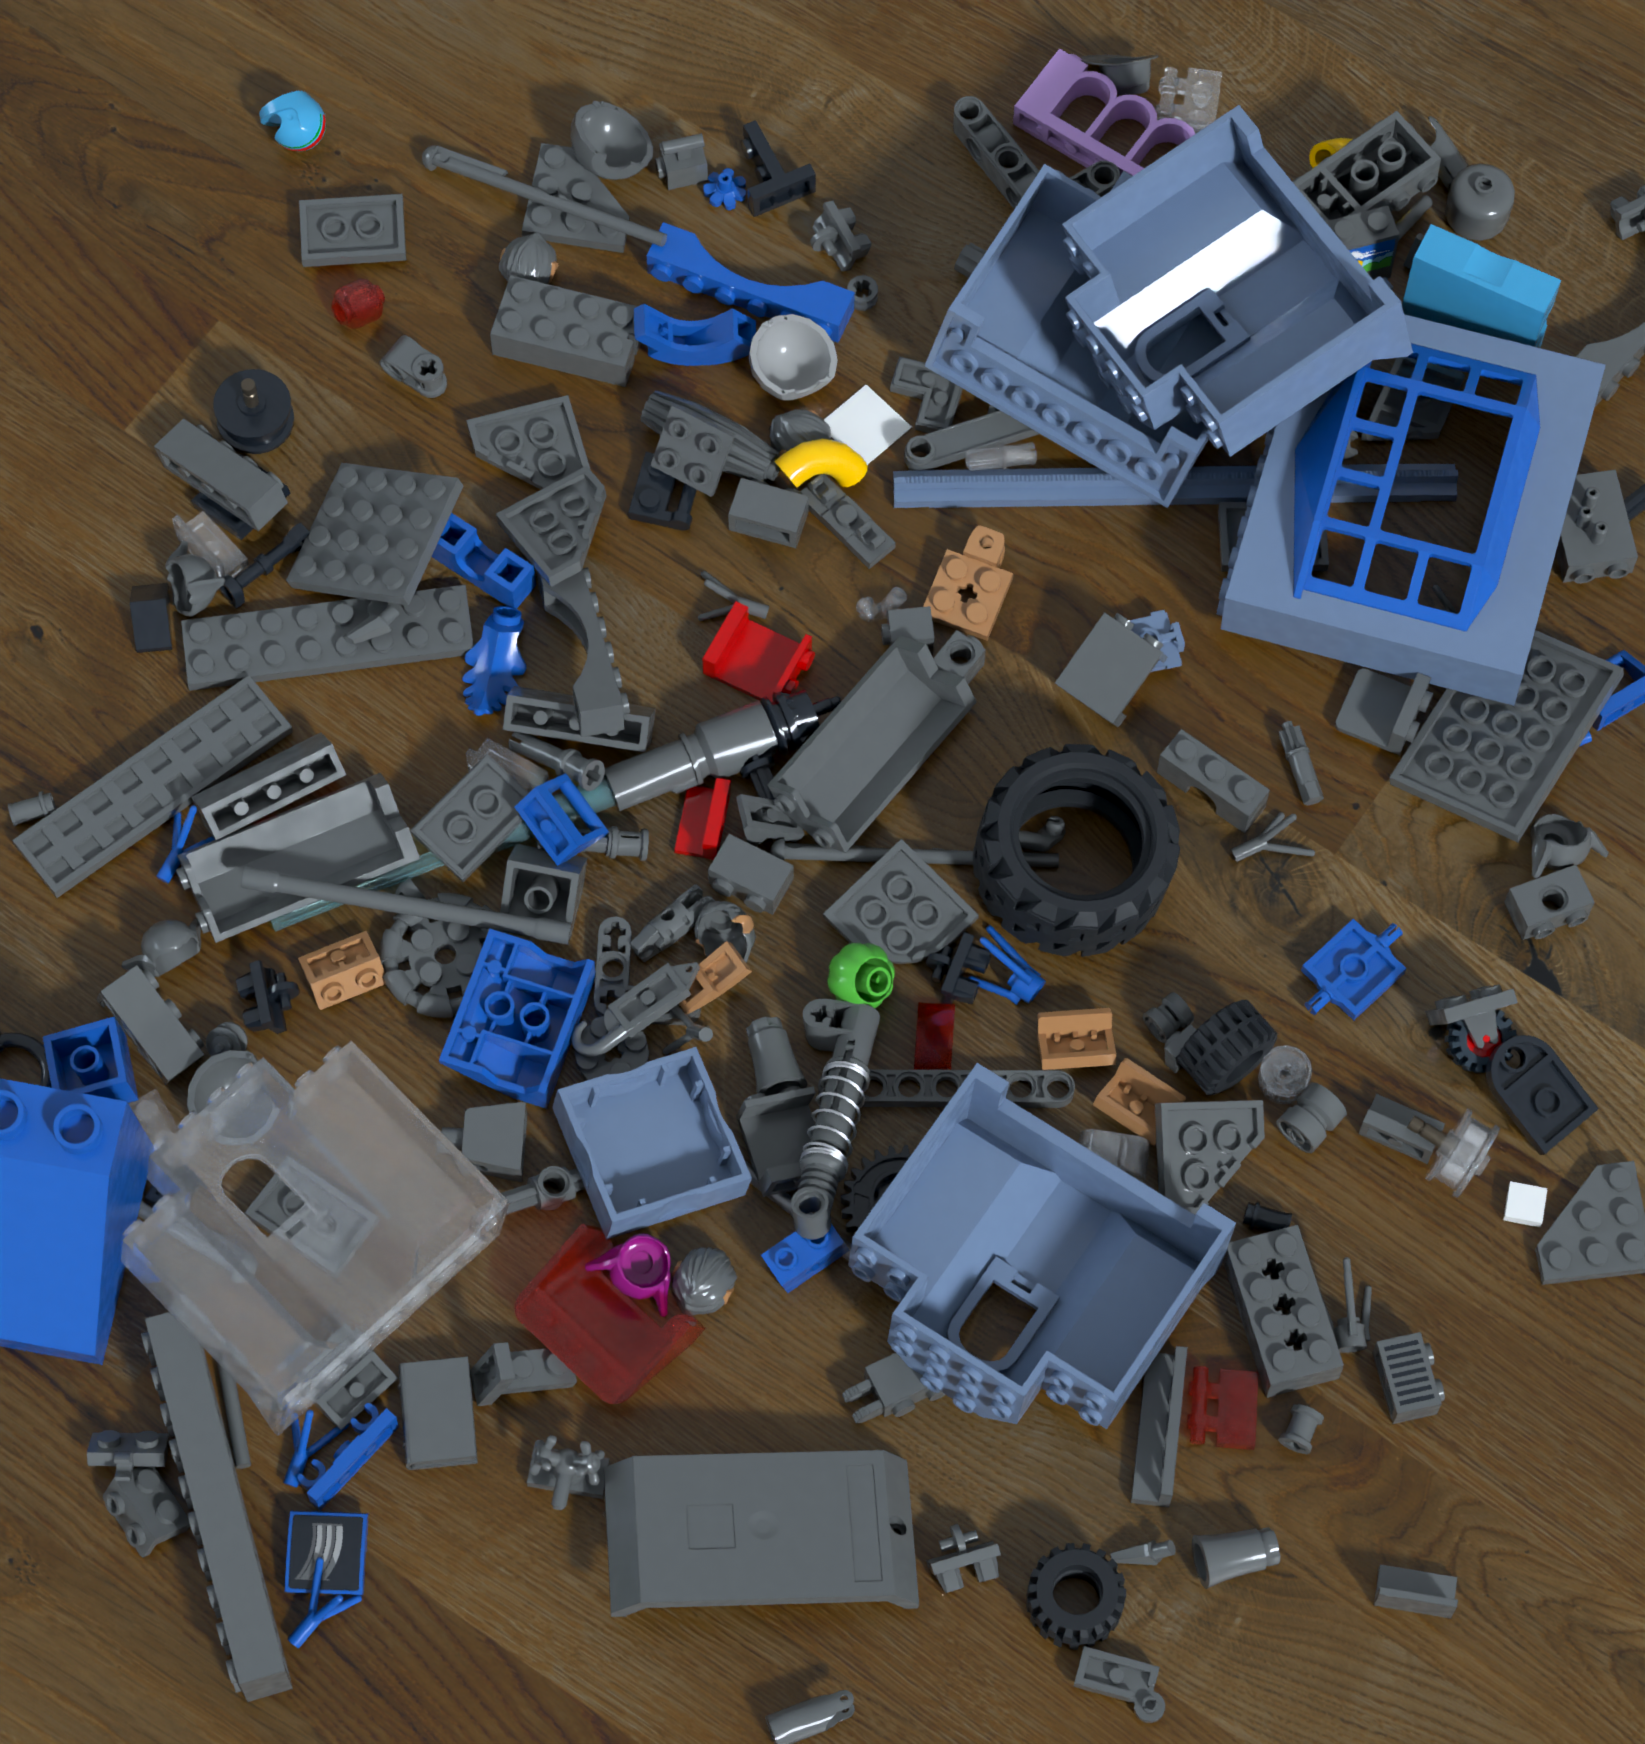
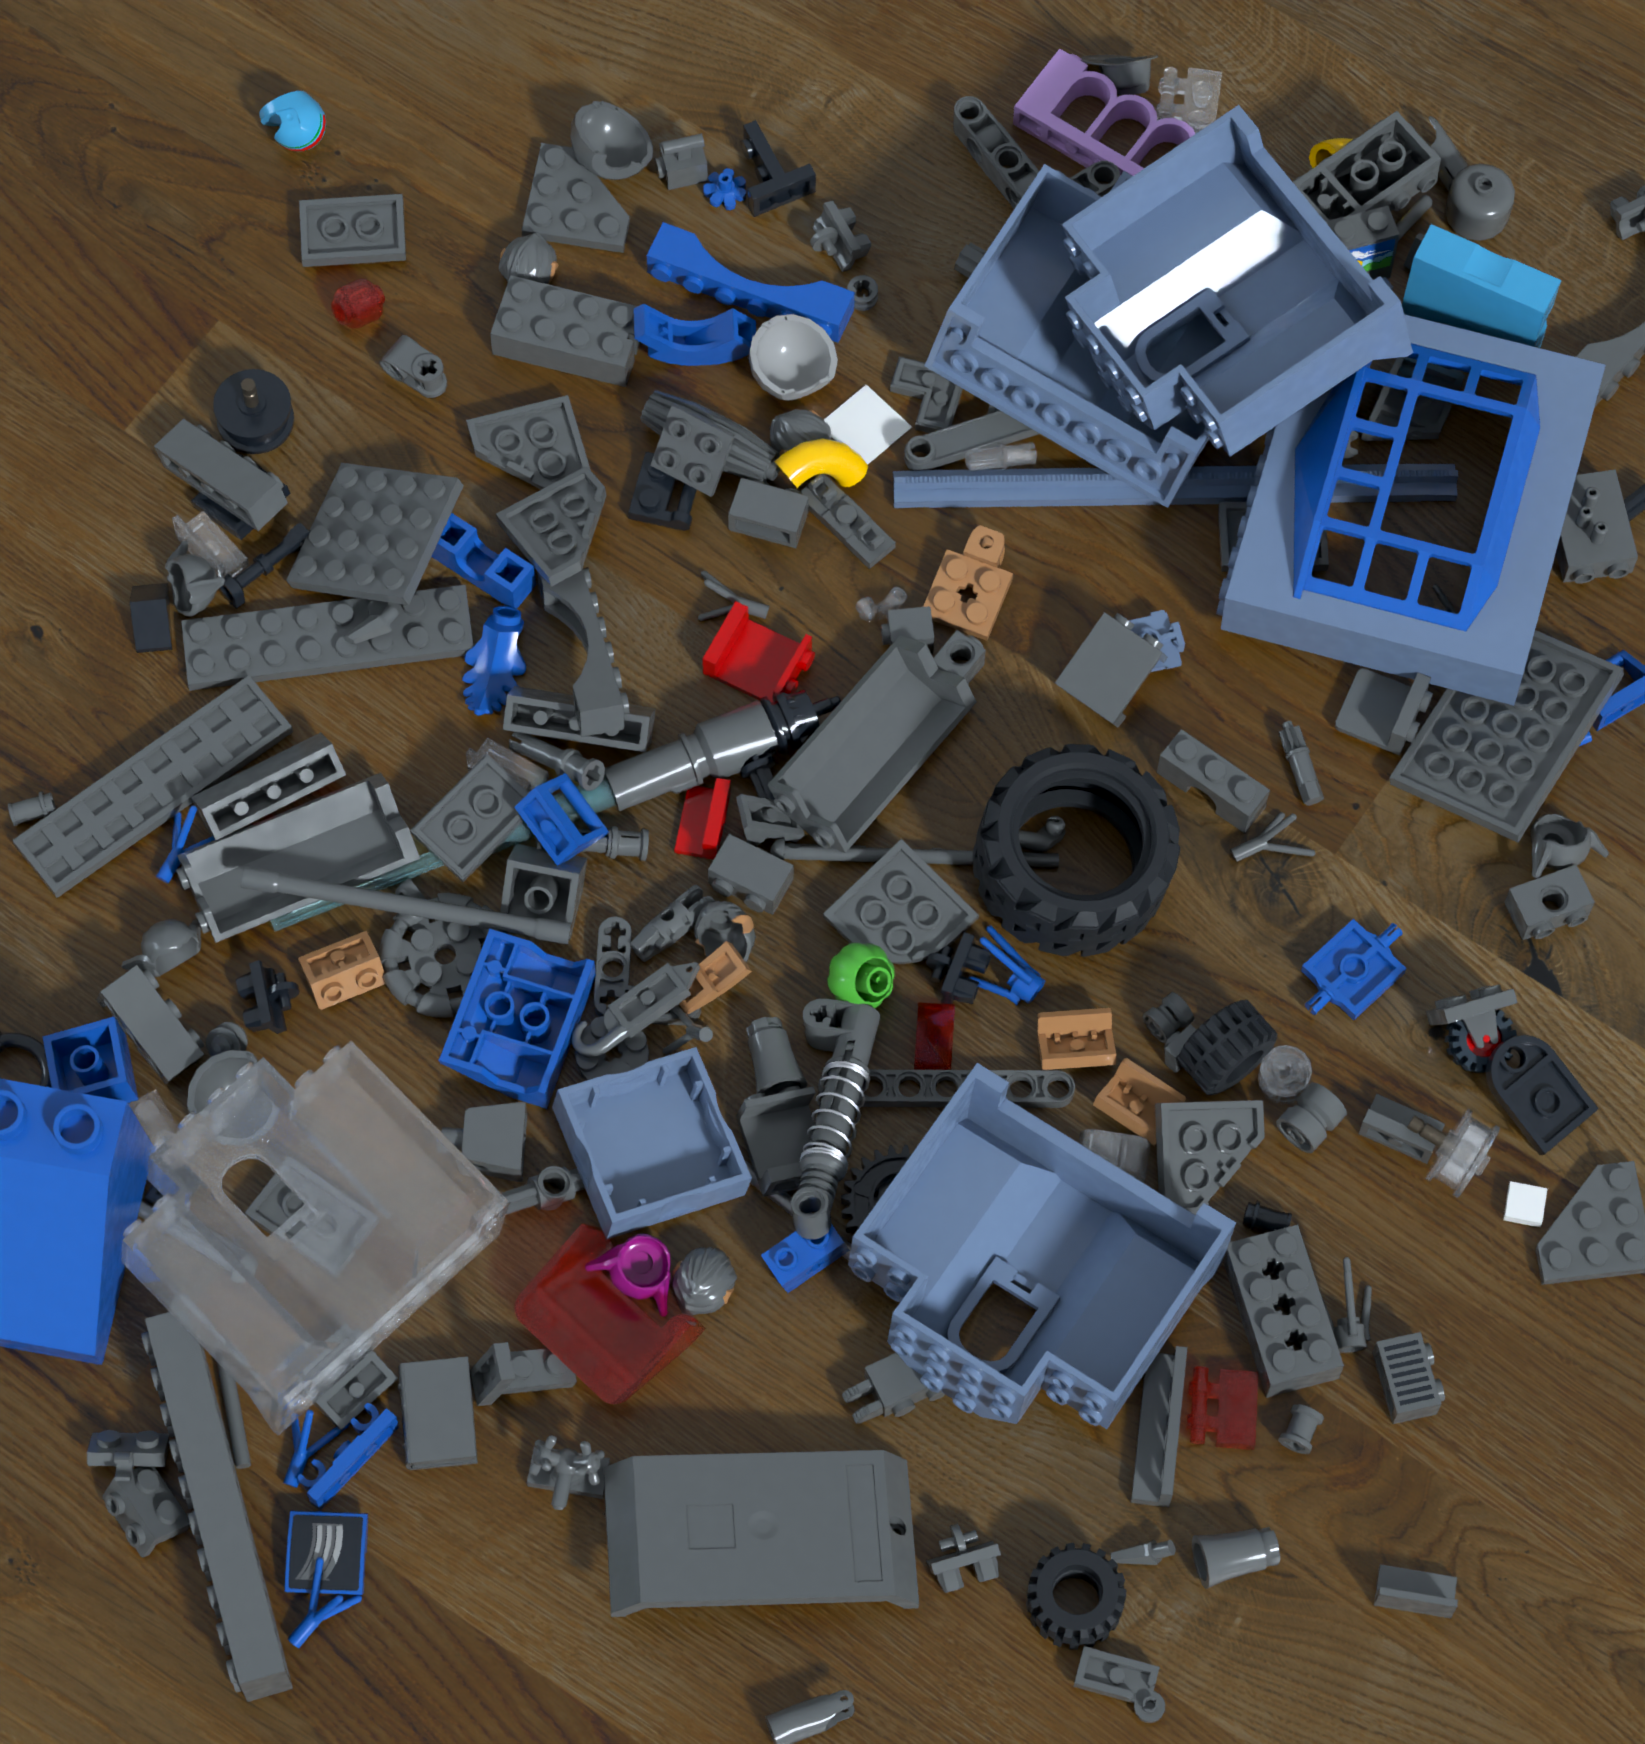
(495, 176): dark grey bar -> none

